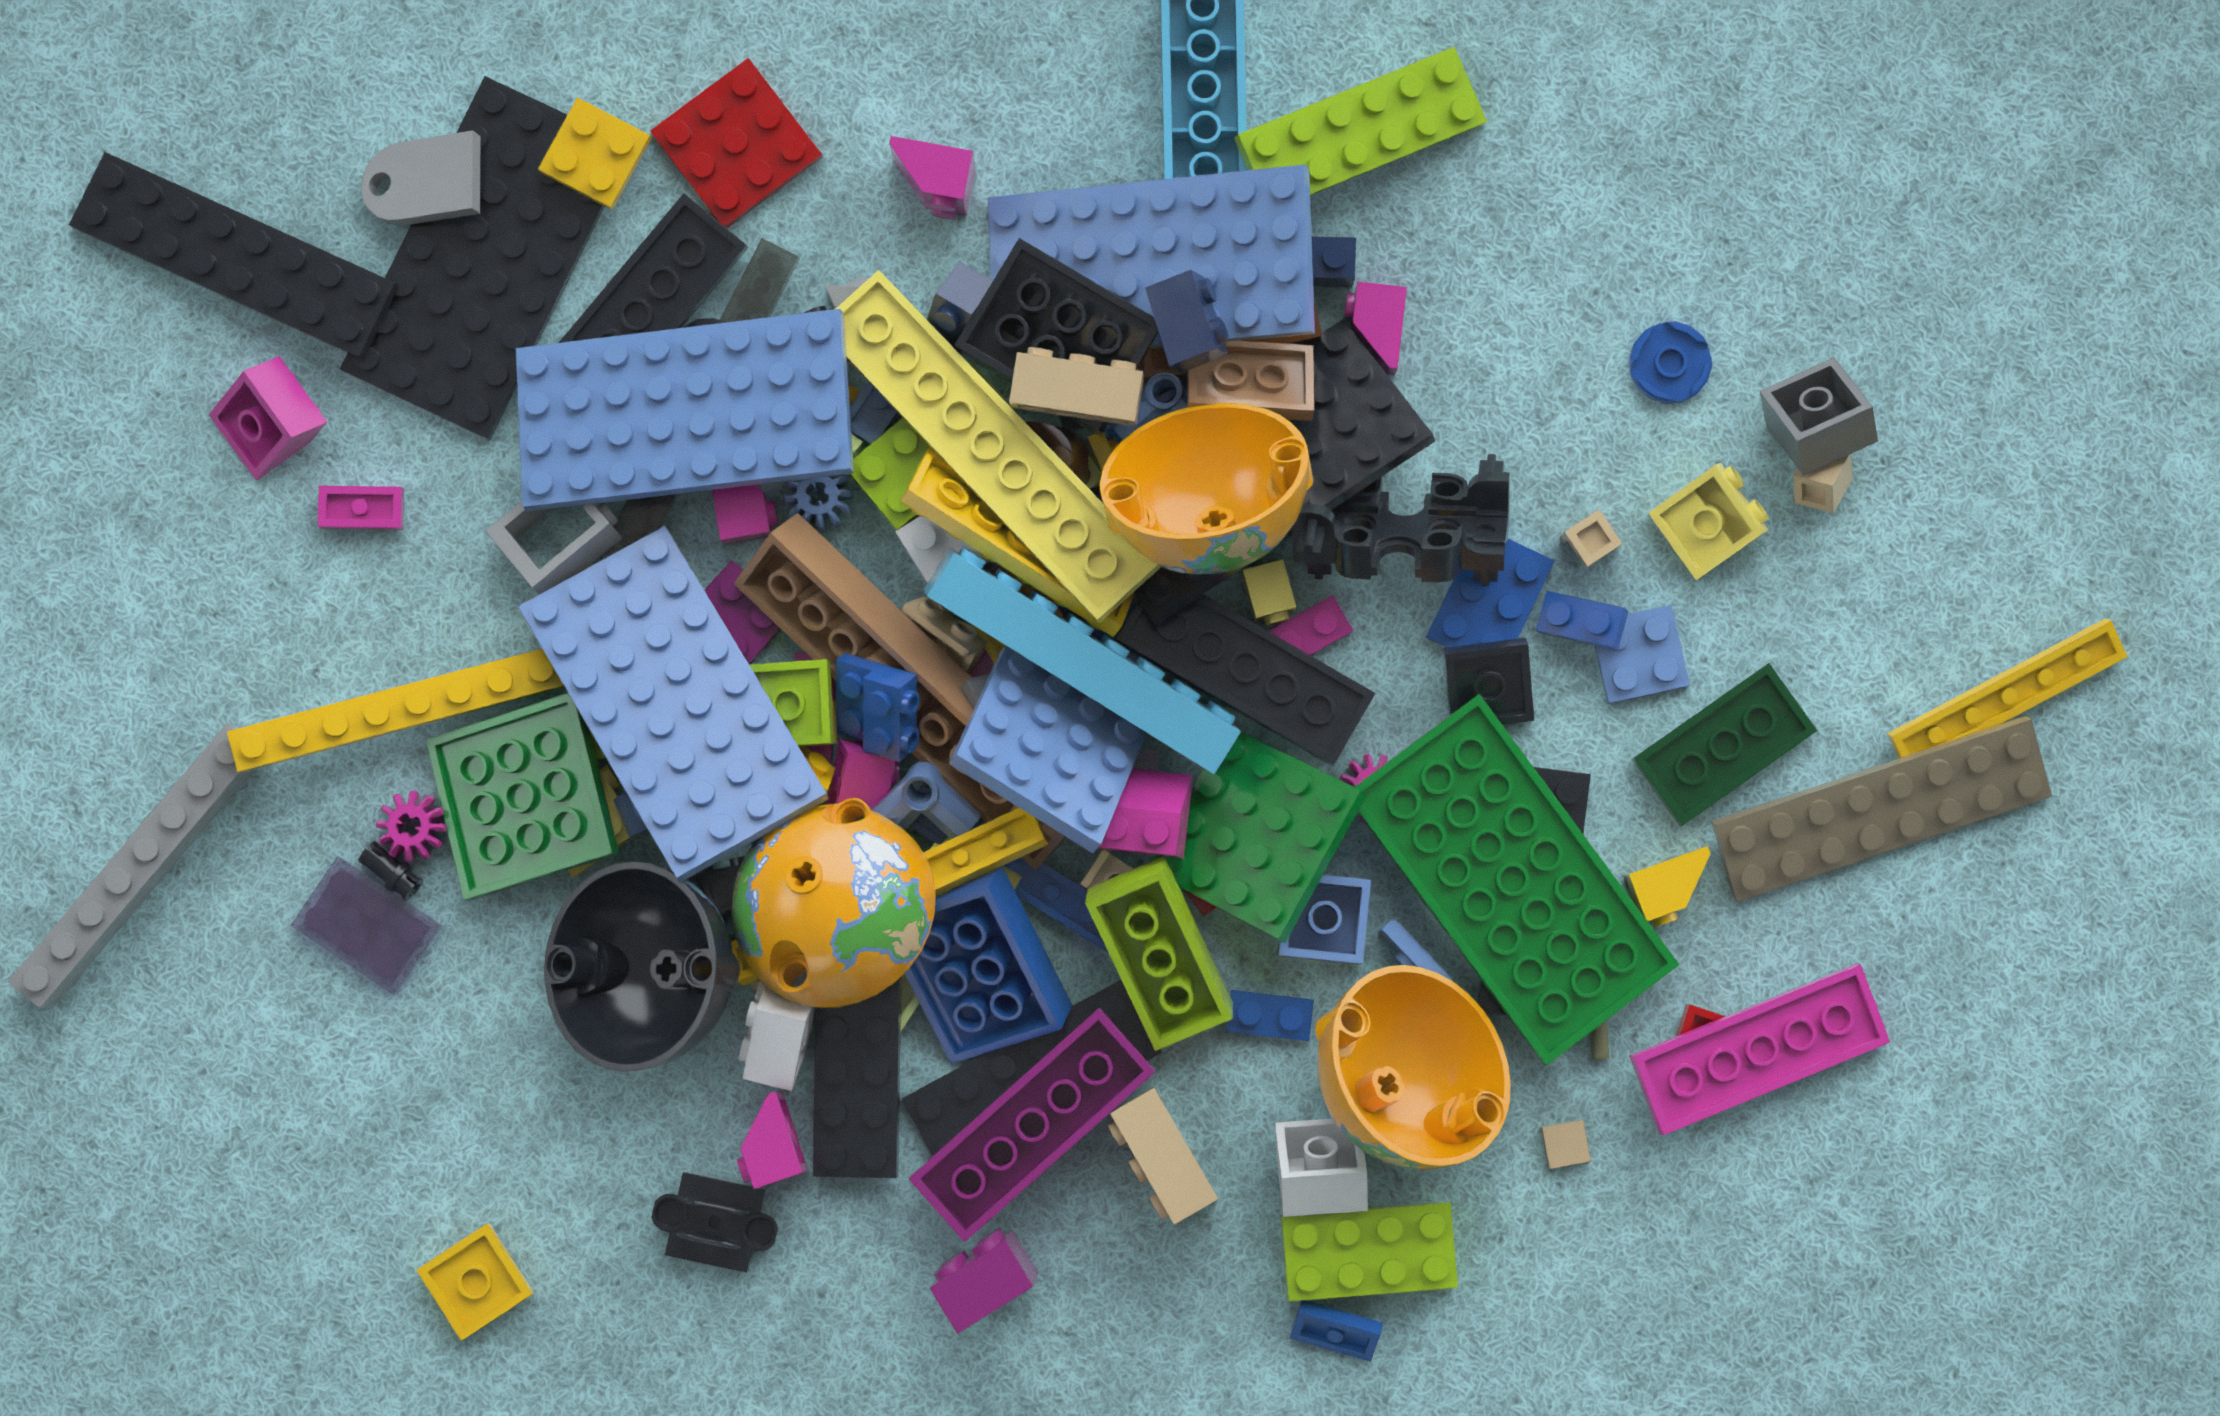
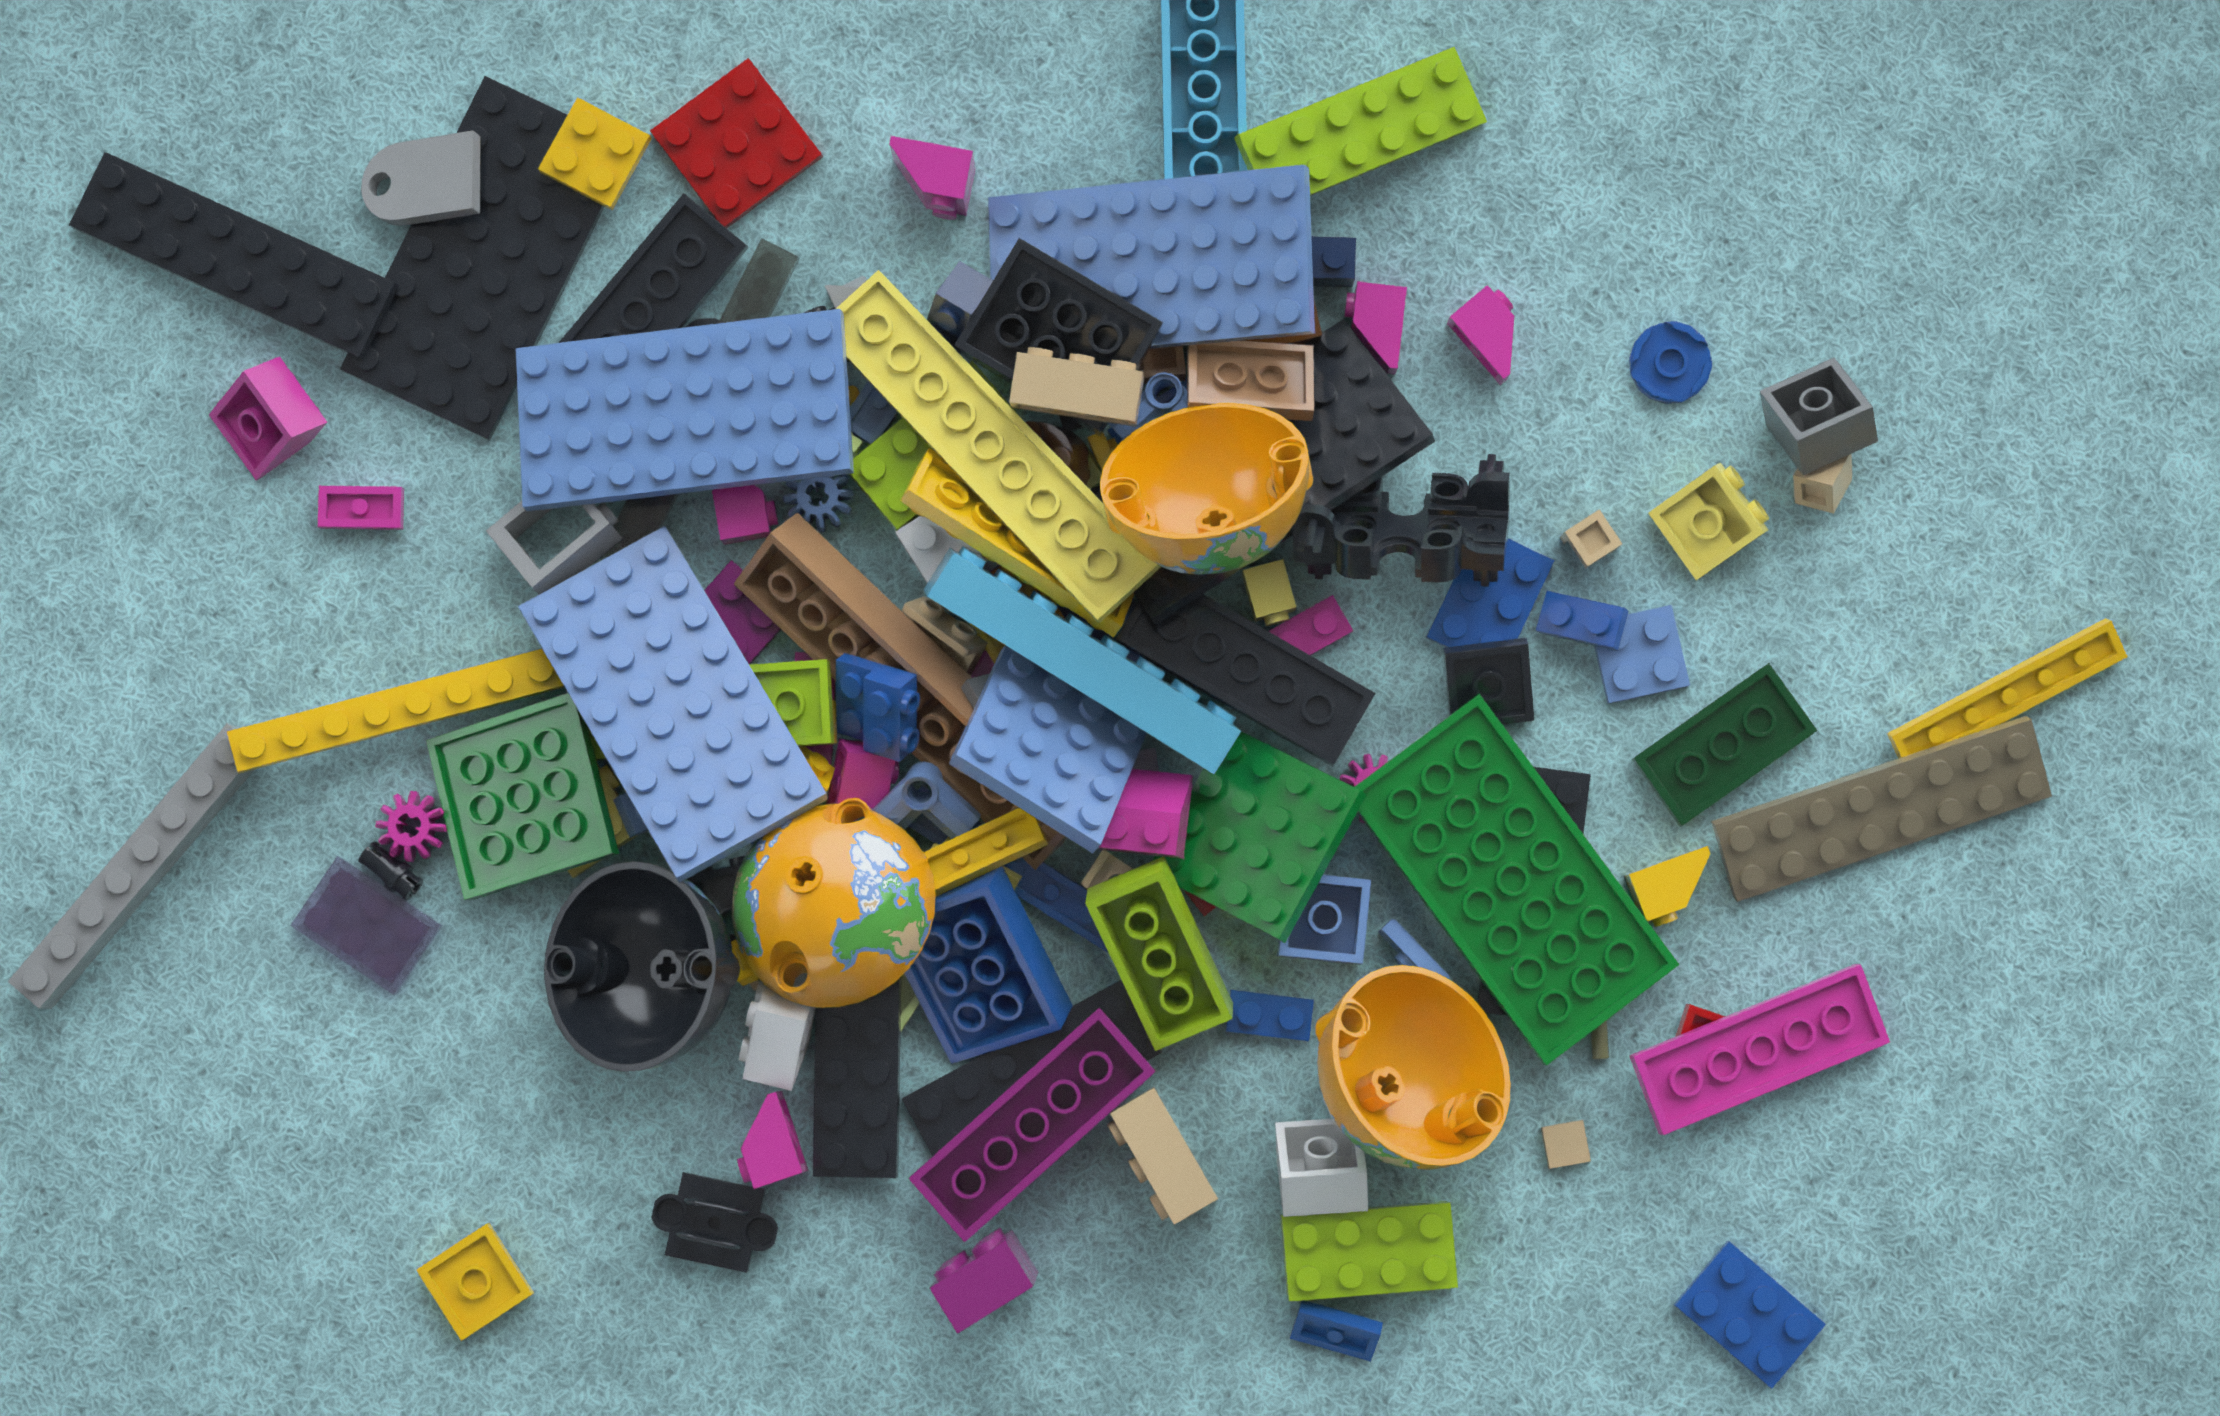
(1188, 320): dark blue brick -> none
(1487, 330): none -> dark pink slope
(1749, 1314): none -> blue plate

